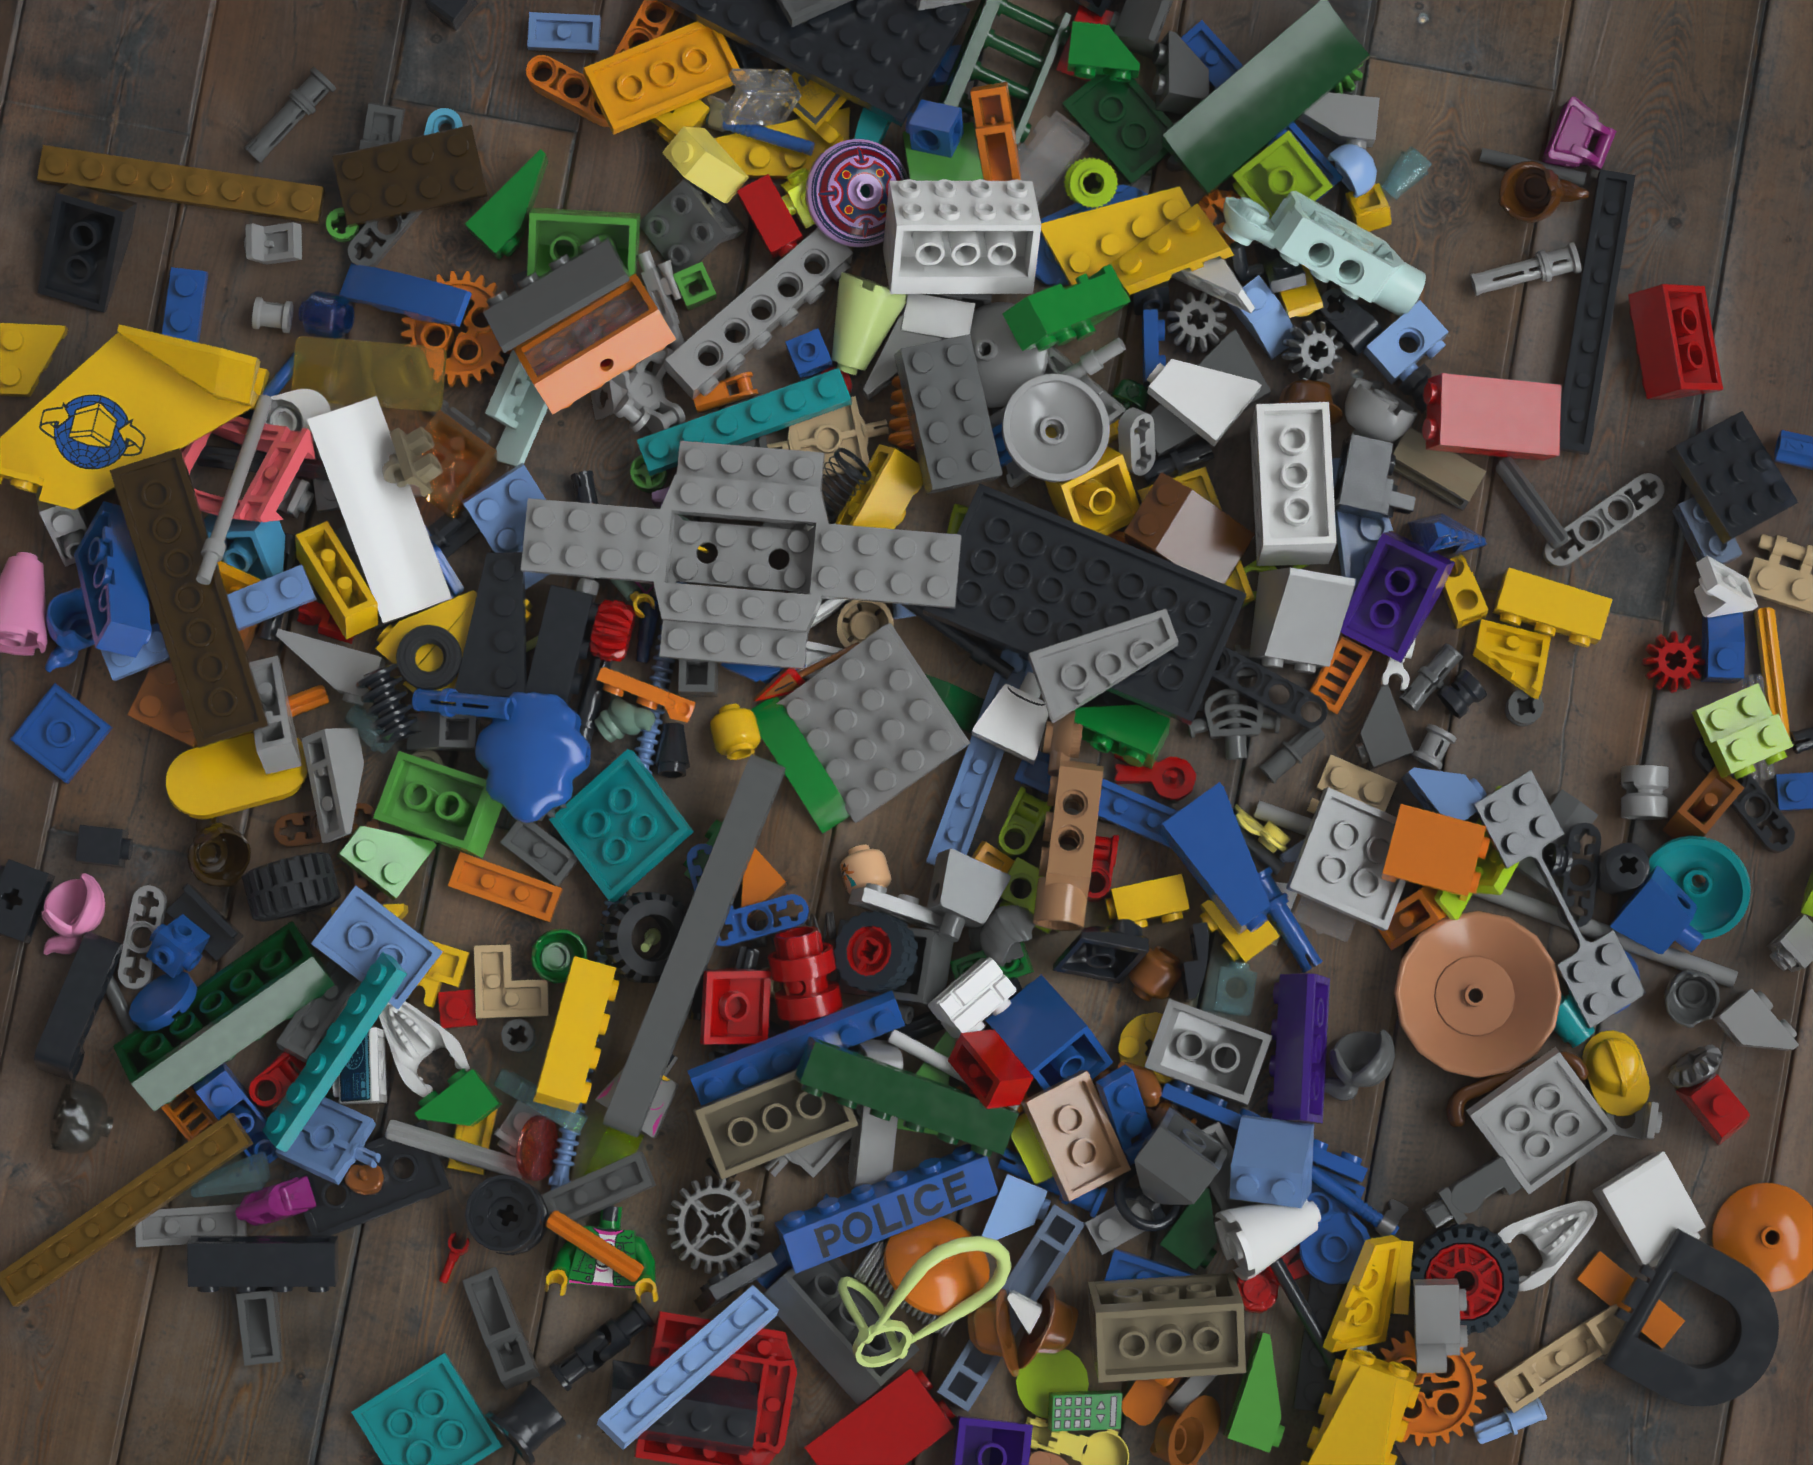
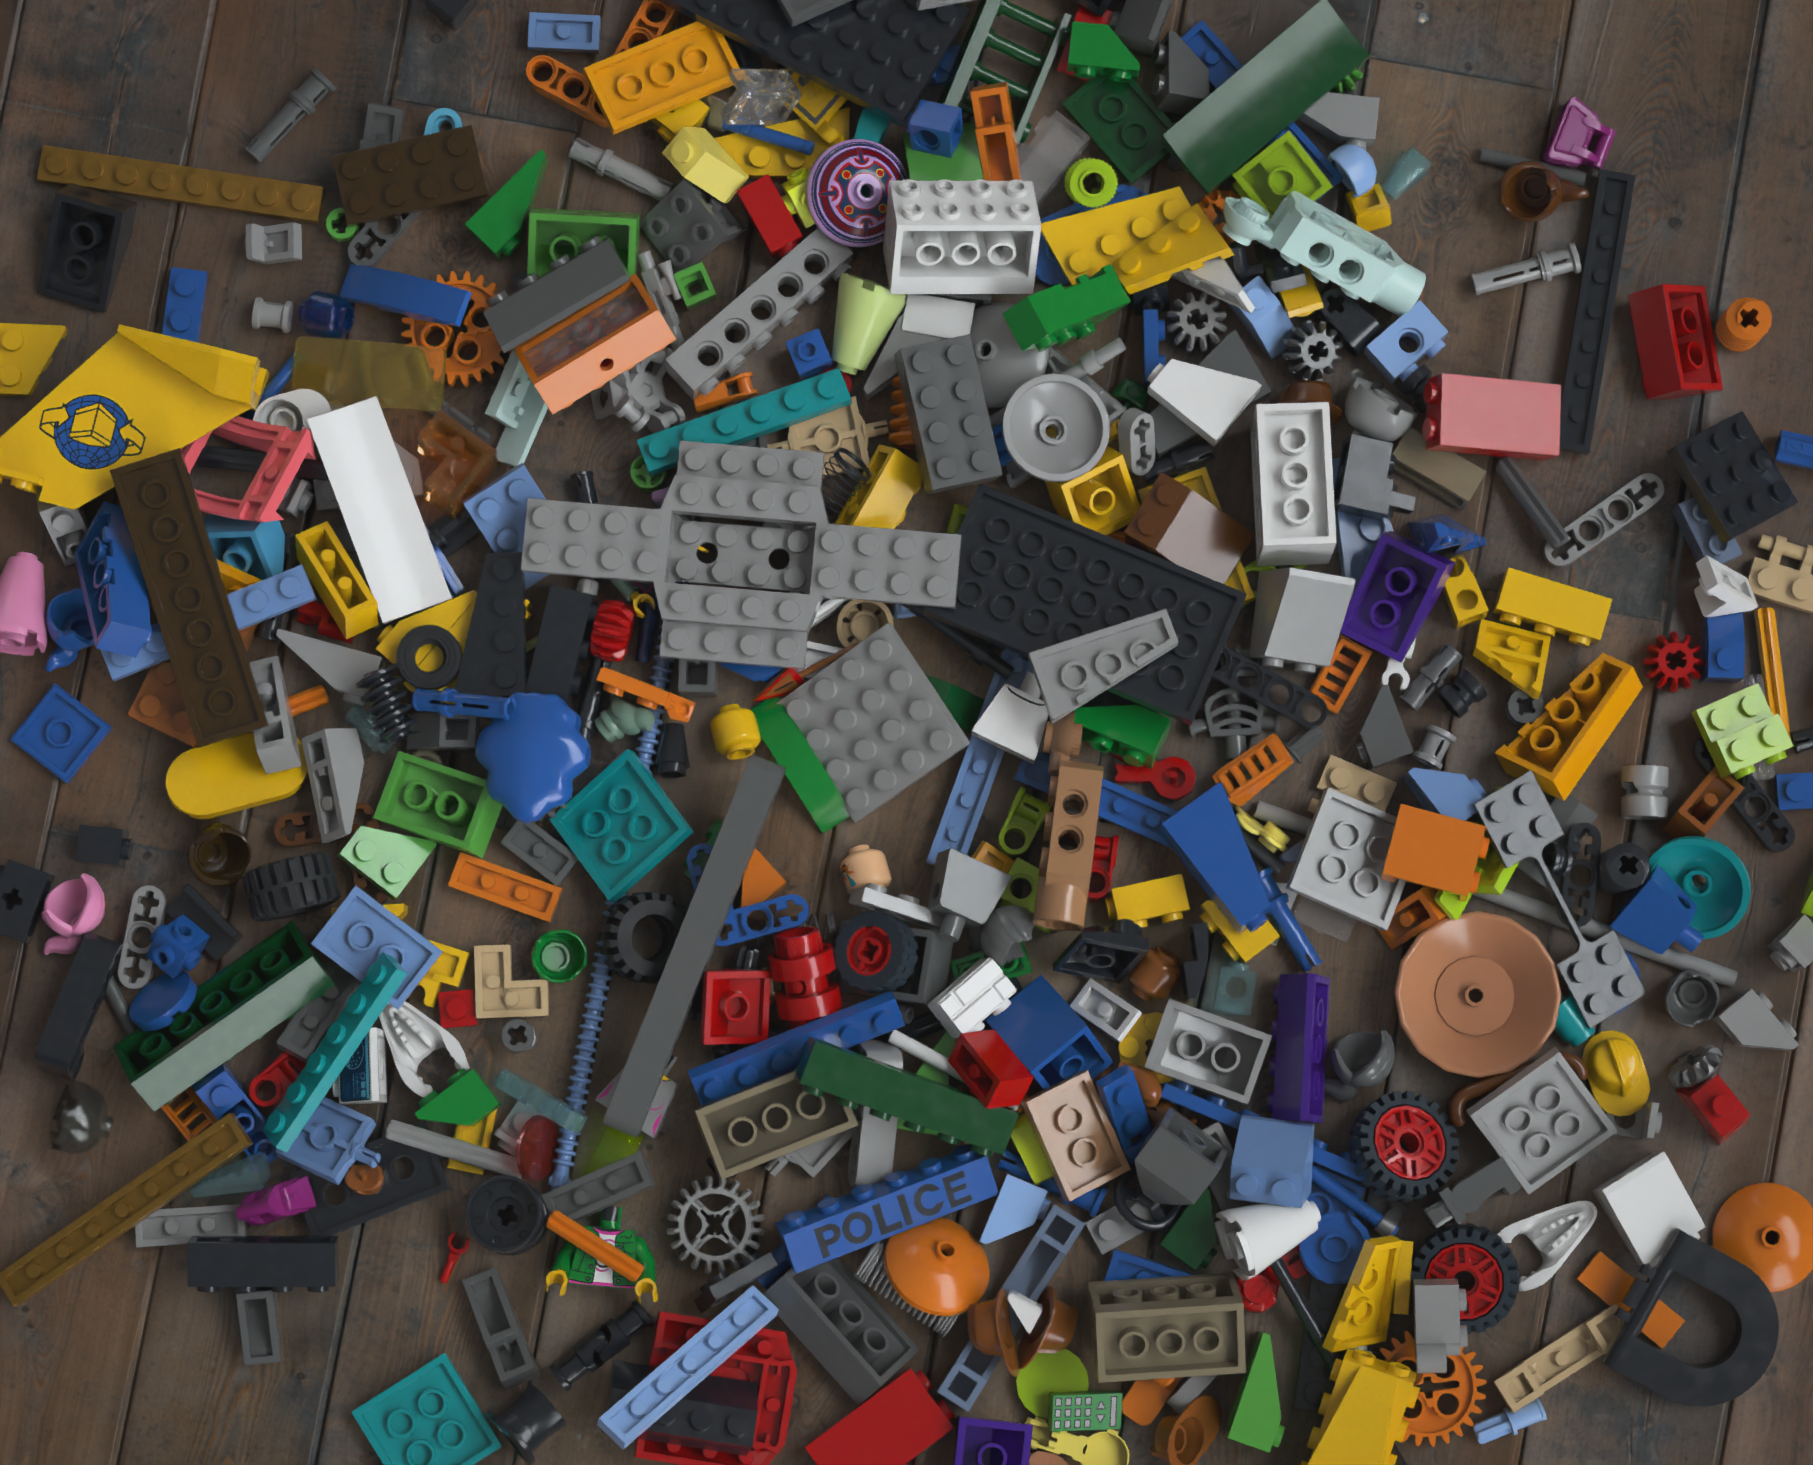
(214, 546): light grey bar -> none
(408, 464): dark tan hips -> none
(575, 1034): yellow brick -> none
(614, 167): none -> light grey pin
(652, 937): yellowish green piece -> none
(912, 1277): yellowish green animal -> none
(1105, 1010): none -> white slope
(1246, 761): none -> orange slope
(1386, 1164): none -> wheel
(1573, 727): none -> light orange wedge
(1753, 314): none -> orange piece

